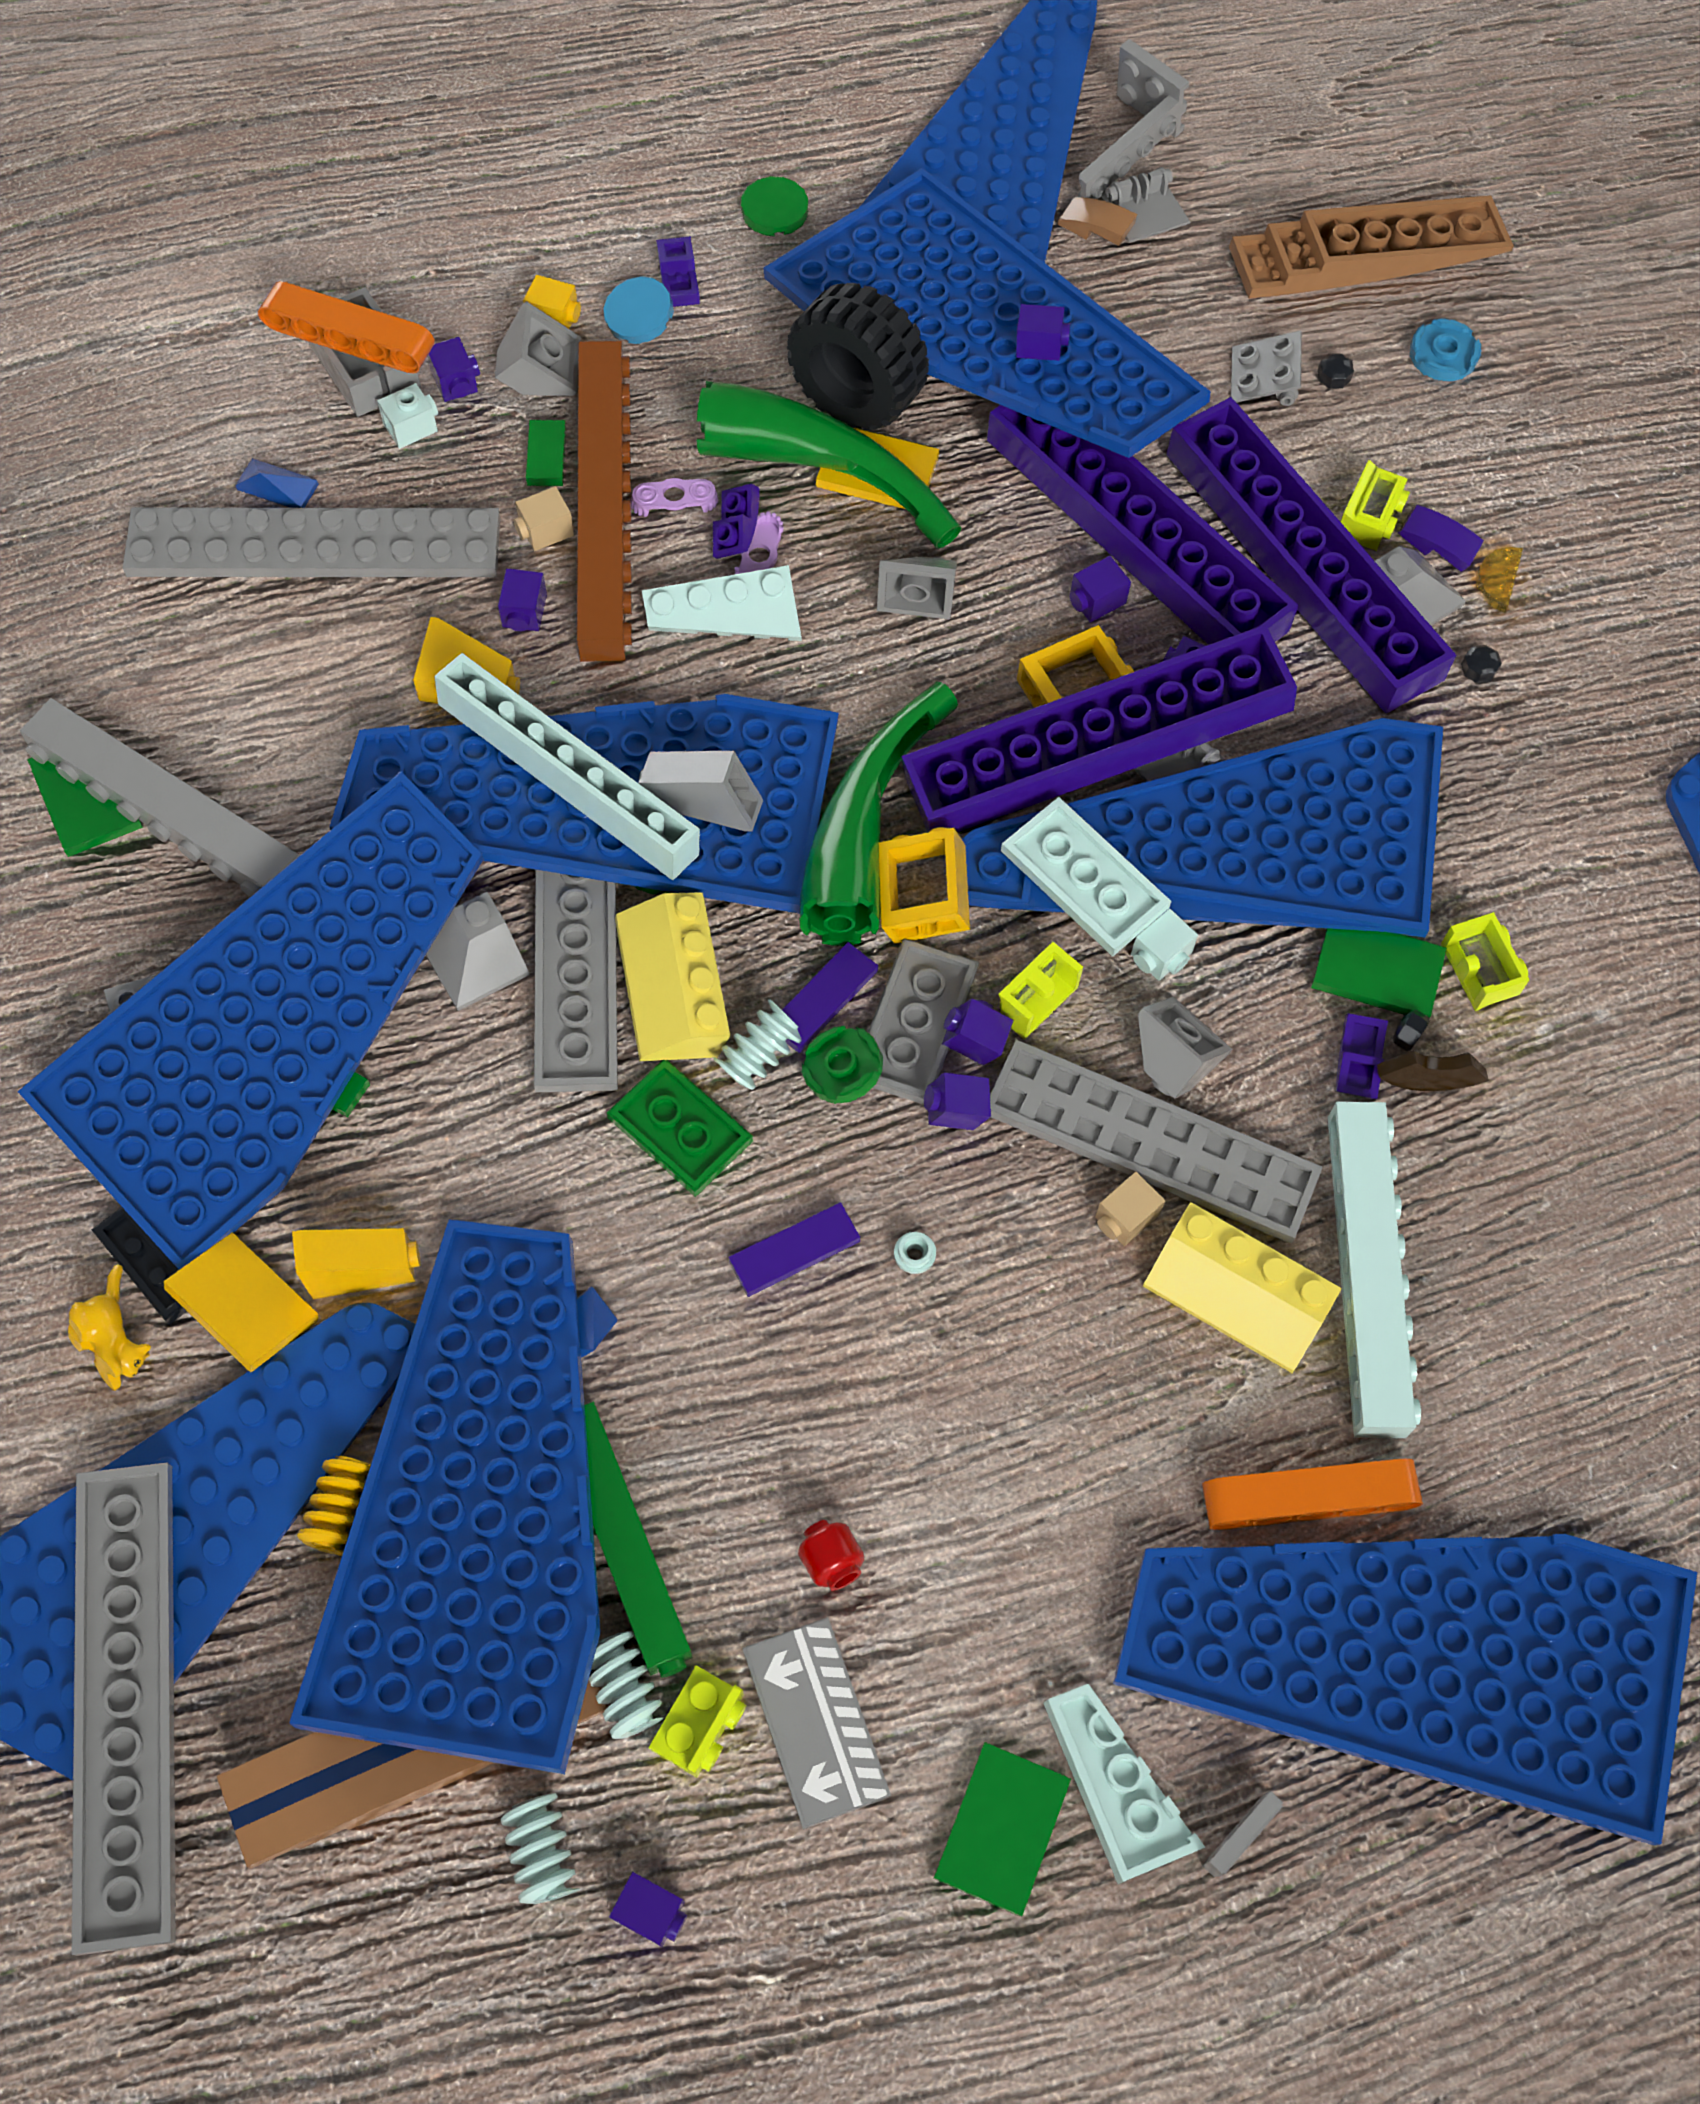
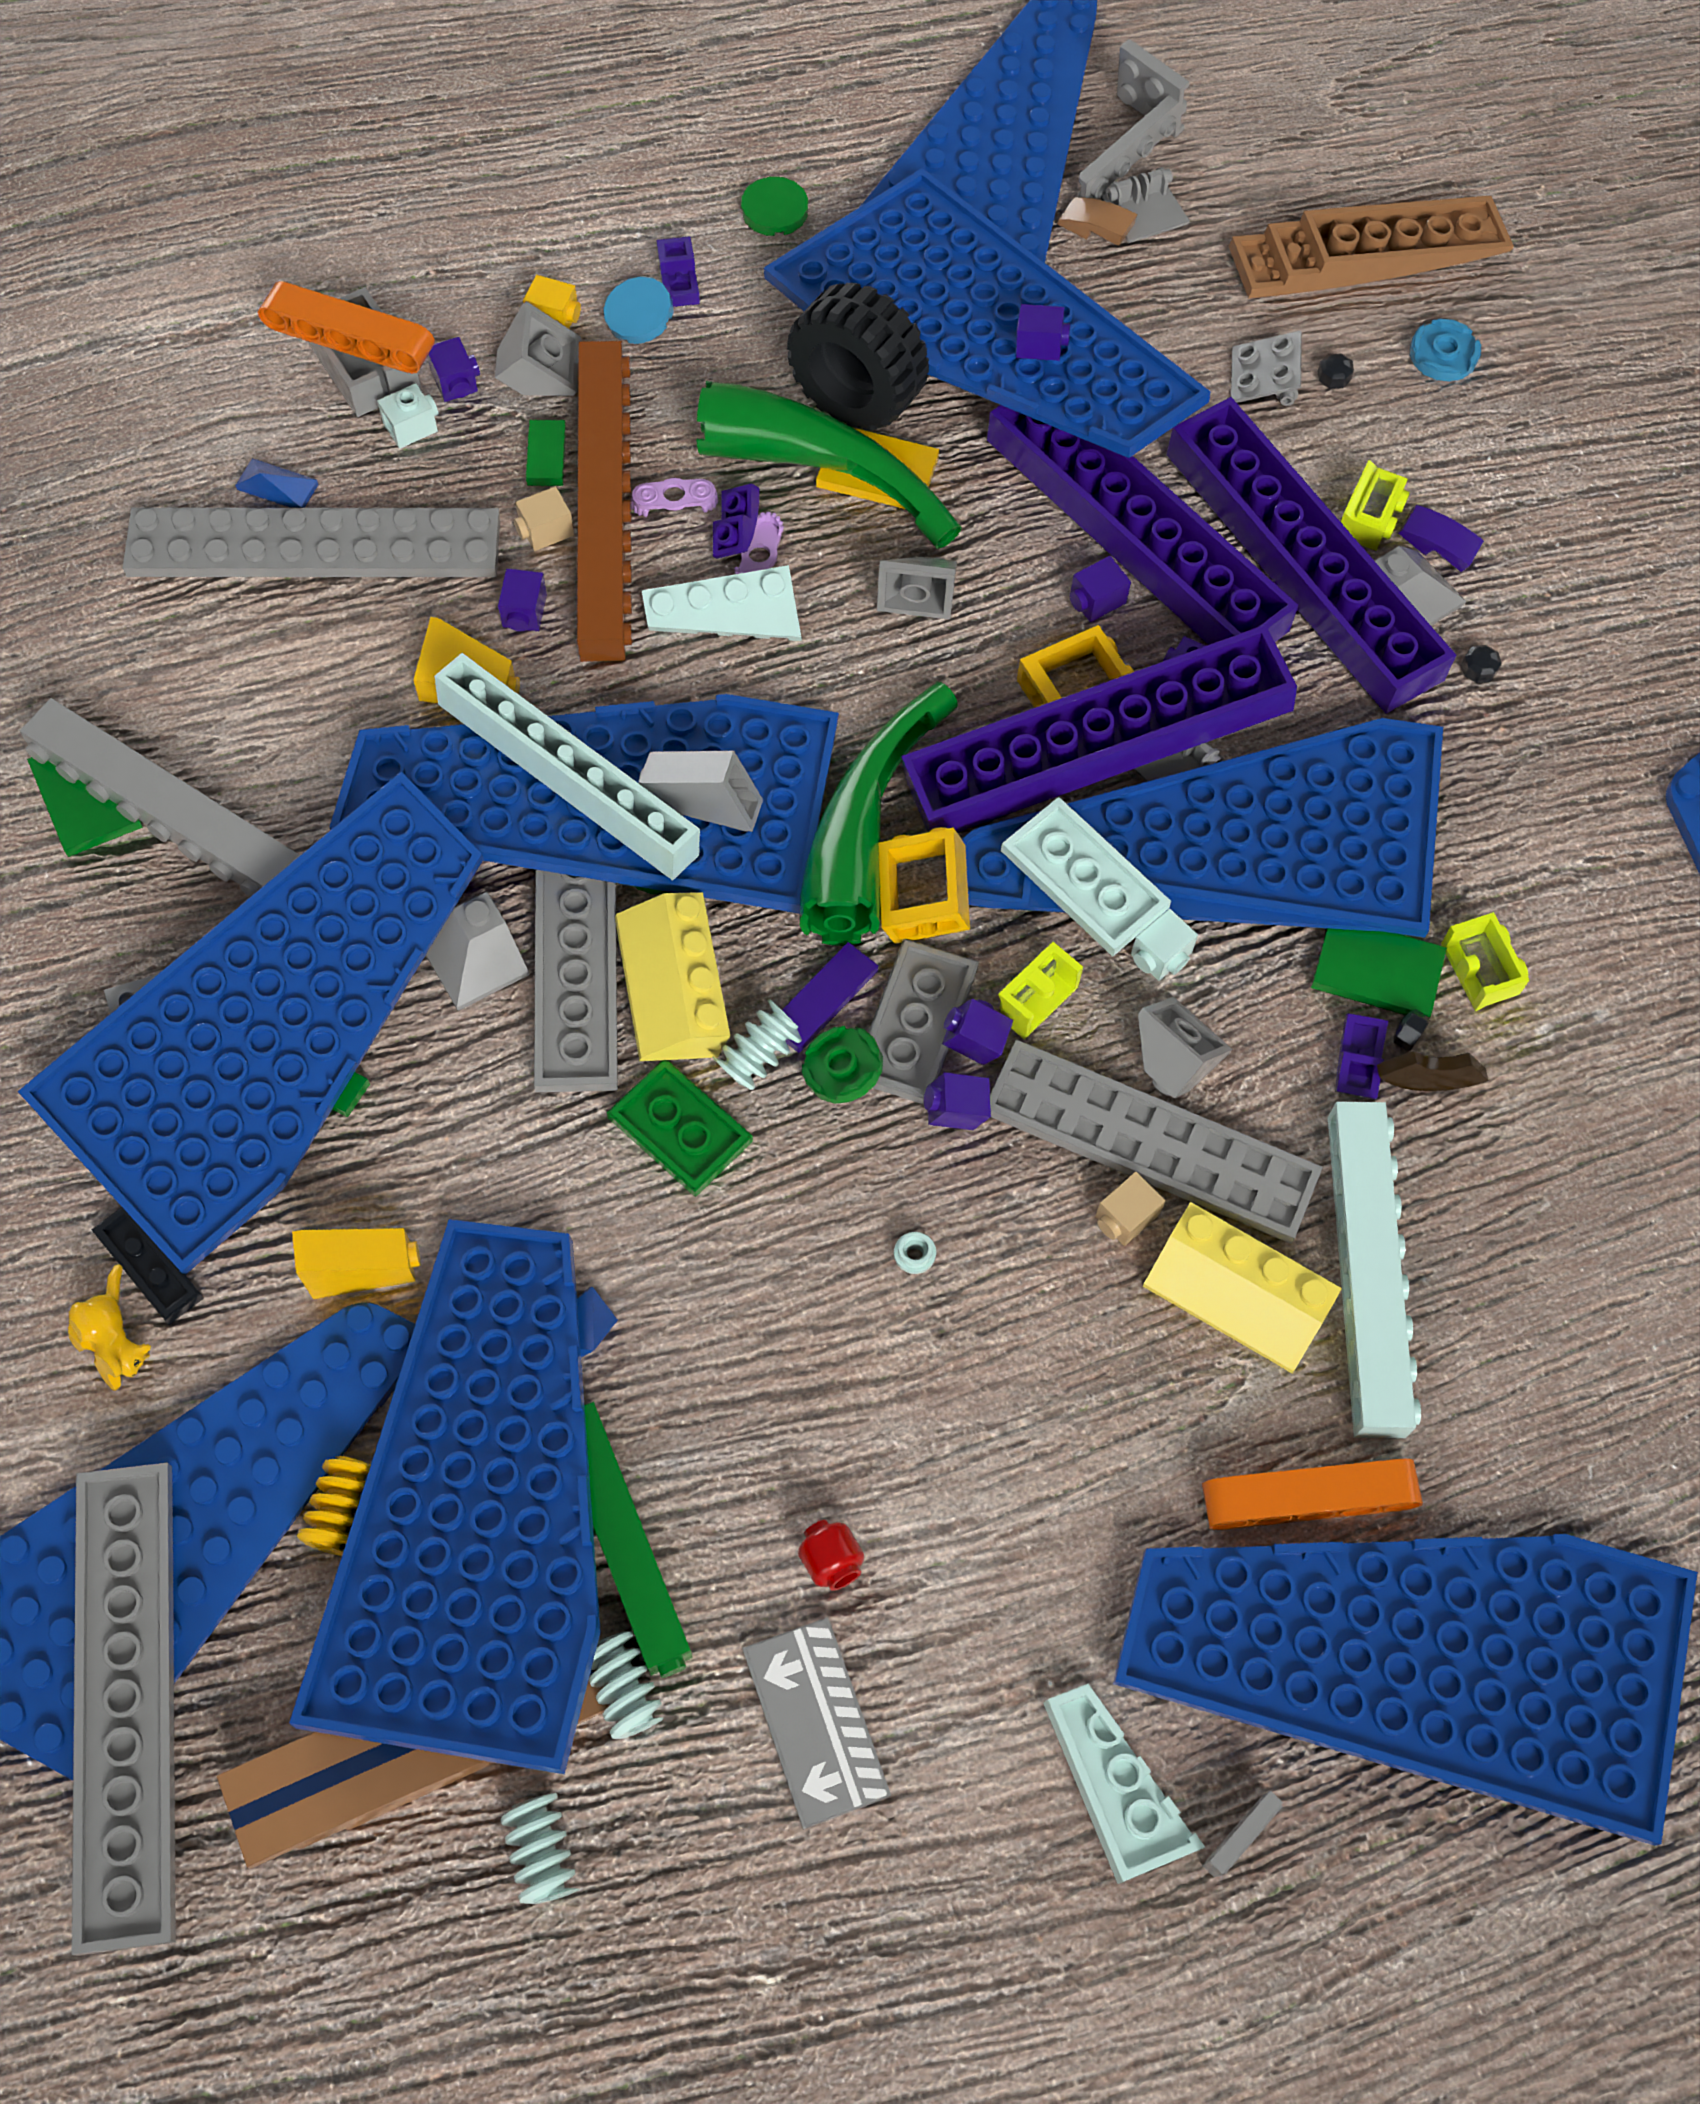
(241, 1302): yellow tile -> none
(649, 1910): dark purple brick -> none
(697, 1722): neon yellow bracket -> none
(794, 1249): dark purple tile -> none
(1002, 1829): green tile -> none
(1498, 576): clear yellow tile -> none

